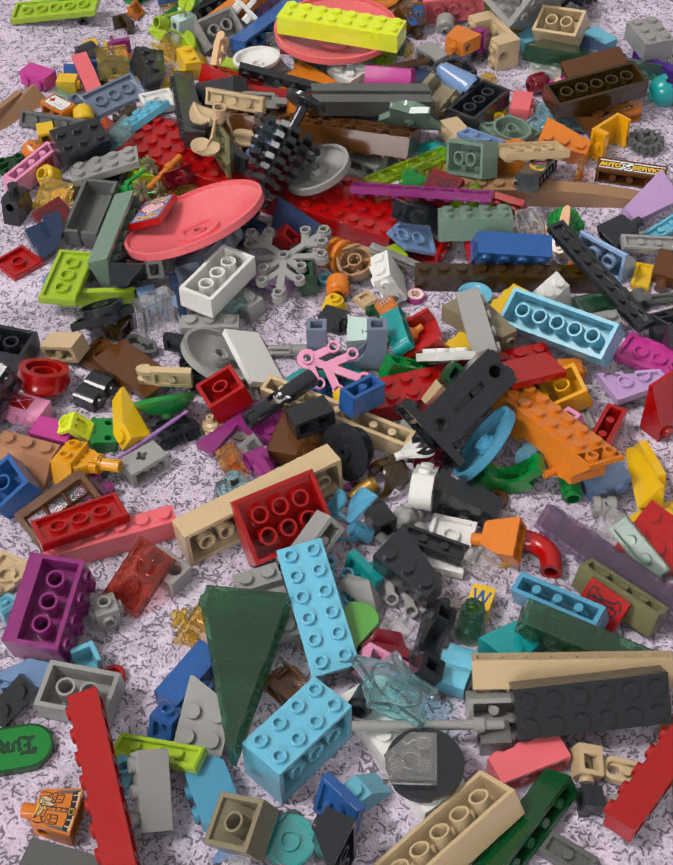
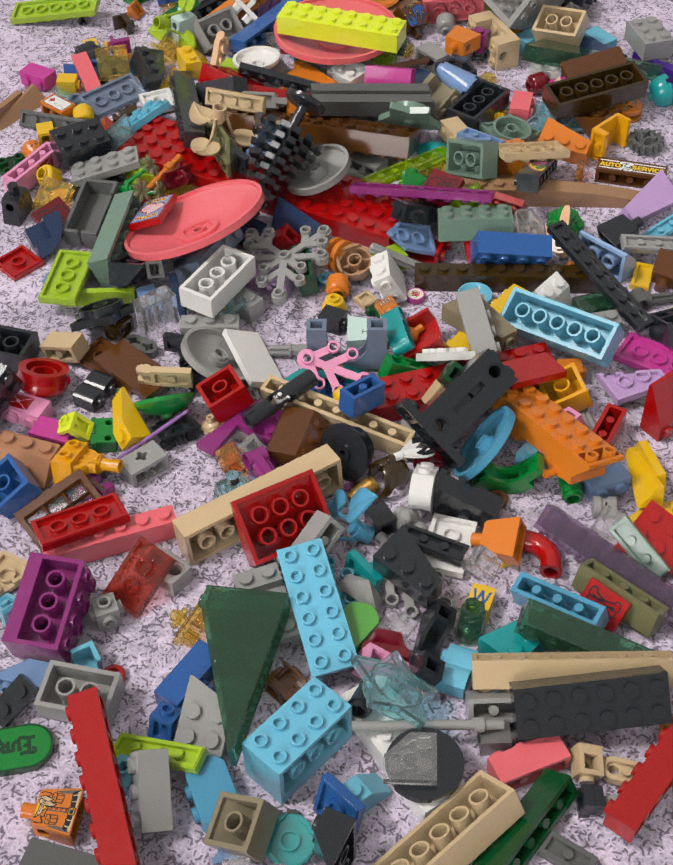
(310, 417): black brick -> none

